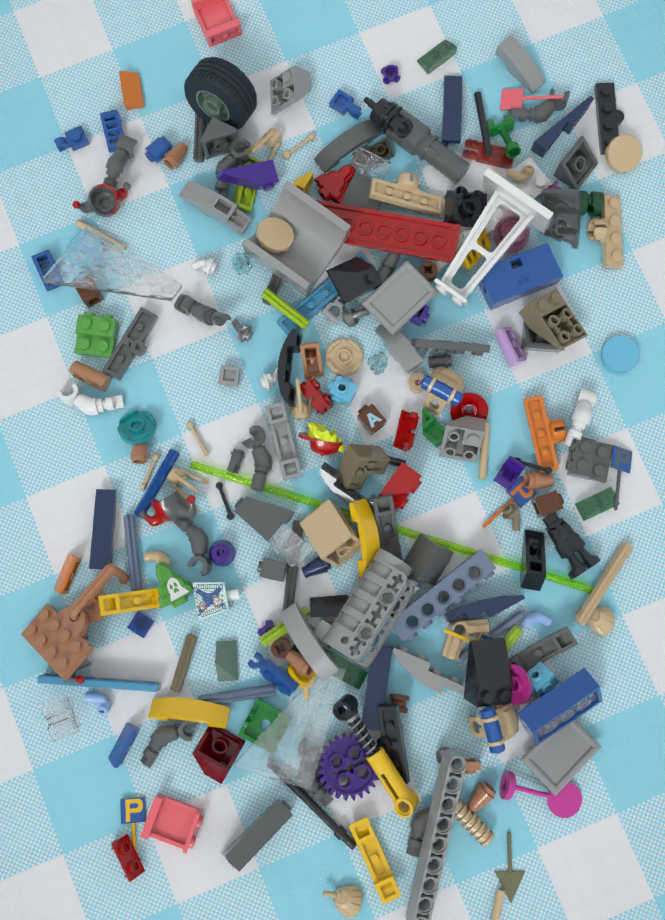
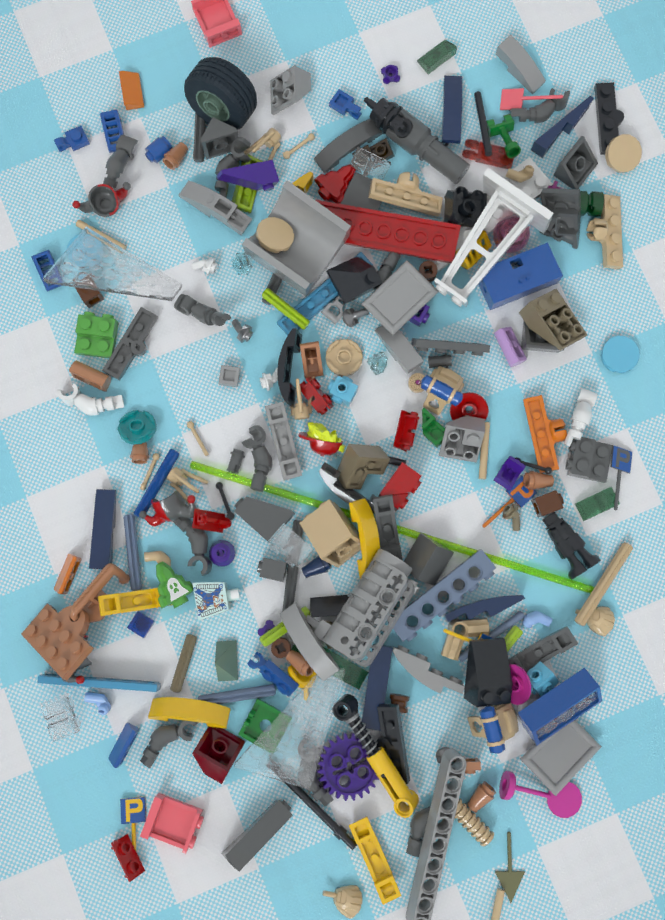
(210, 521): none -> red hinge
(371, 419): reddish brown brick -> none
(533, 561): black slope -> none

